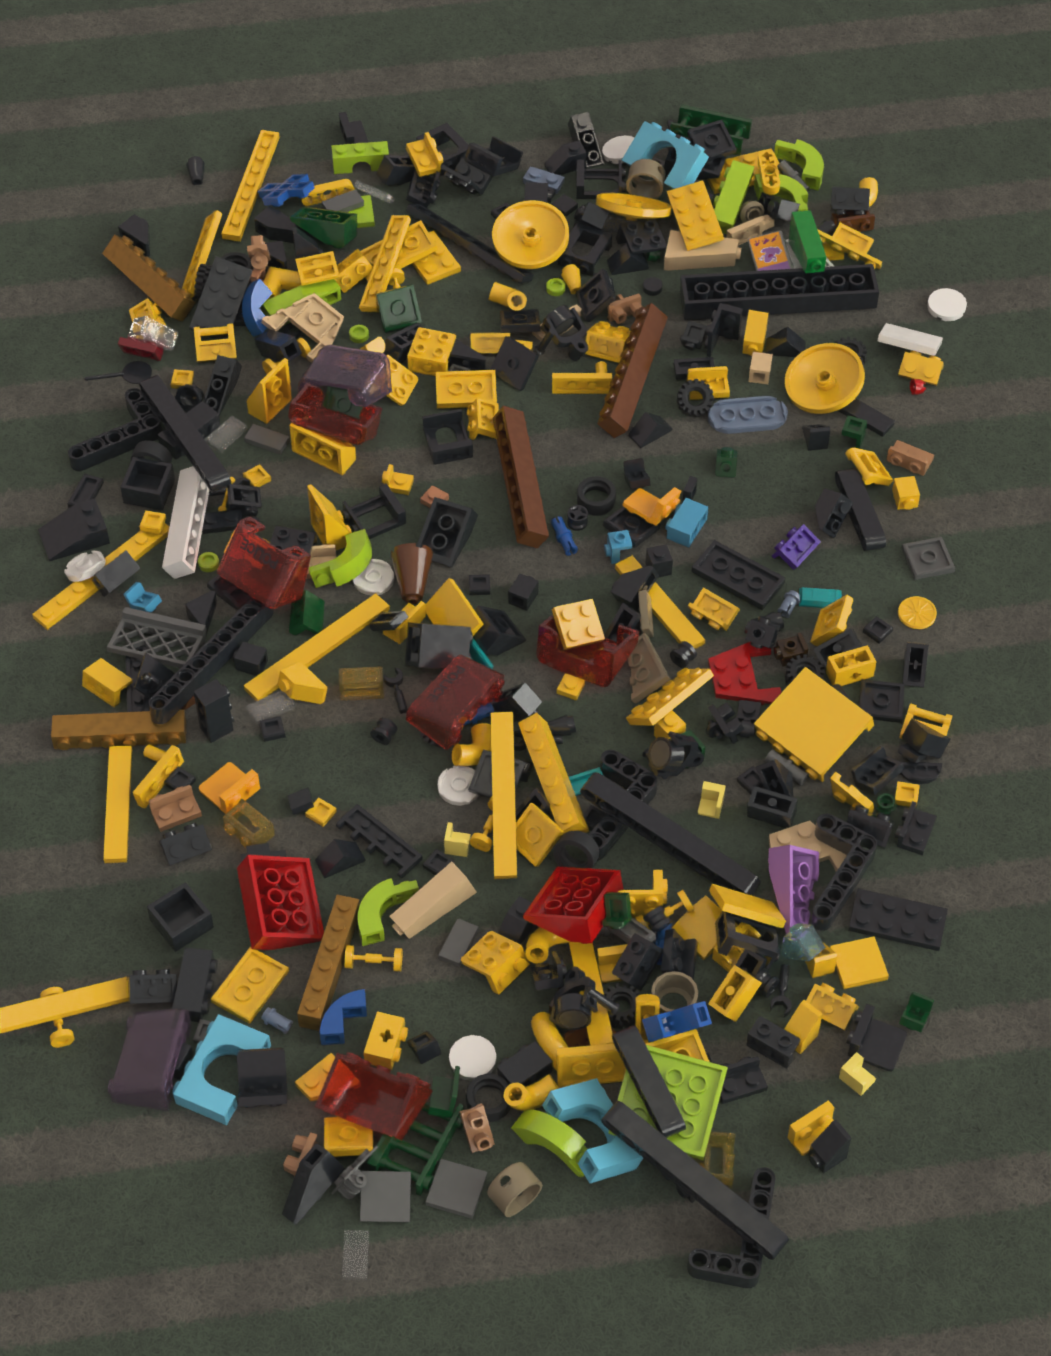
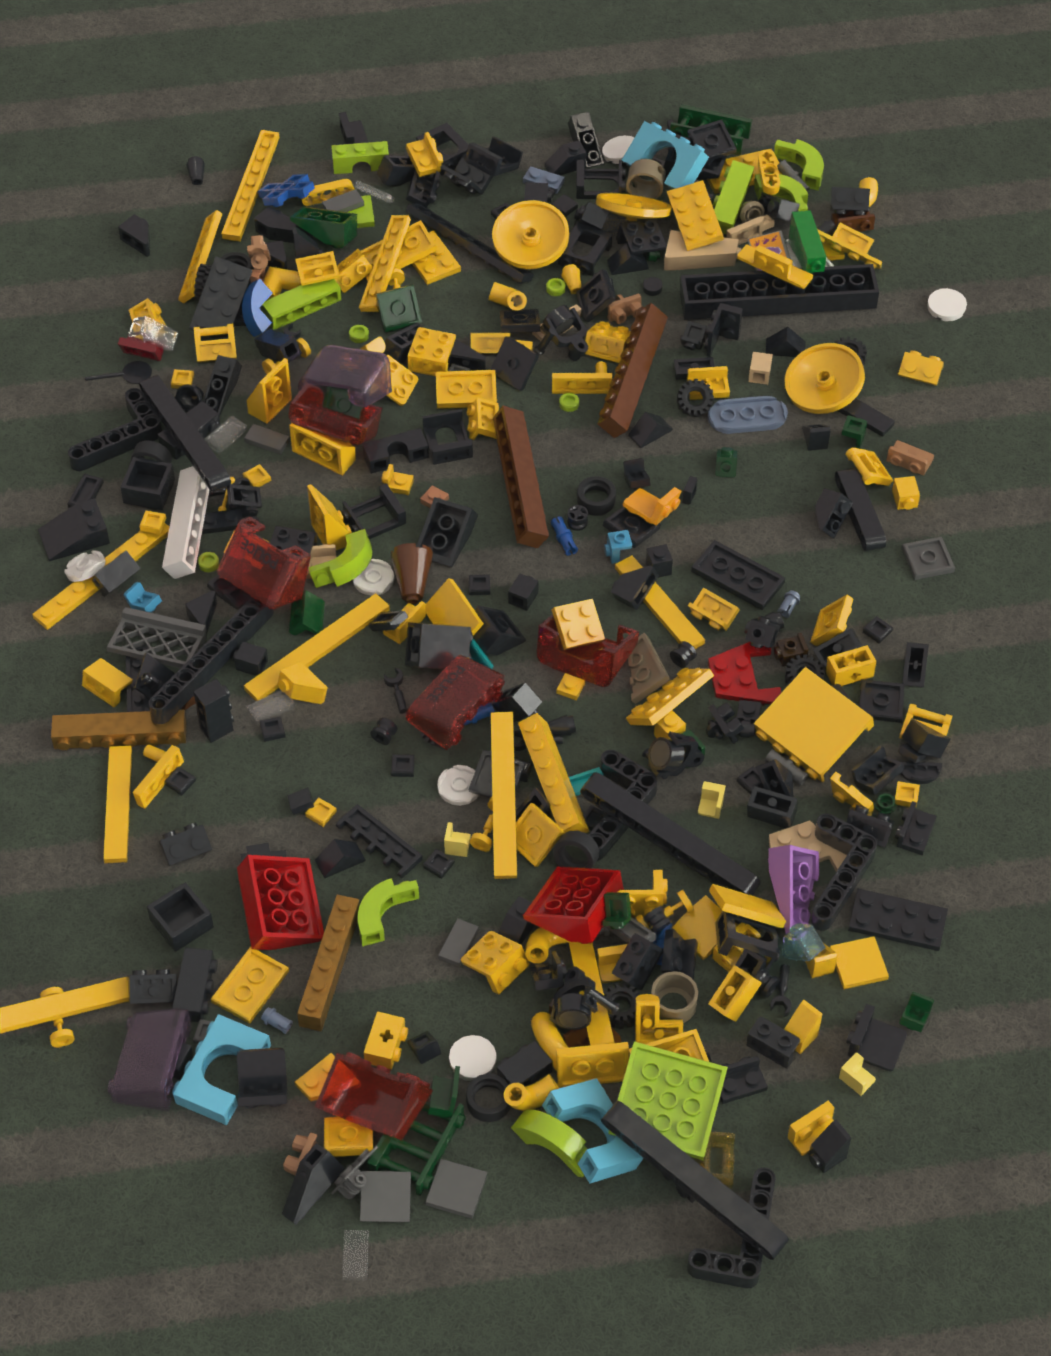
(148, 277): pearl gold brick -> none
(174, 808): medium nougat bracket -> none
(229, 785): light orange bracket -> none
(245, 836): clear yellow window -> none
(312, 317): tan wing -> none
(347, 1006): blue brick -> none
(361, 679): clear yellow window -> none
(373, 958): yellow wheel -> none
(402, 765): none -> black tile
(408, 443): none -> black arch
(432, 901): tan slope -> none
(470, 754): yellow cylinder -> none
(477, 1128): medium nougat hips -> none
(507, 1197): dark tan piece -> none
(569, 402): none -> lime tile
(625, 616): black slope -> none
(646, 613): dark tan tile -> none
(648, 1081): black beam -> none
(676, 1021): blue brick -> none
(687, 522): dark azure brick -> none
(755, 332): yellow slope -> none
(775, 265): none -> yellow bracket
(797, 546): dark purple bracket -> none
(818, 597): teal tile -> none
(833, 1007): yellow bracket -> none
(910, 339): white tile -> none
(916, 386): red hinge -> none
(917, 612): yellow wheel -> none

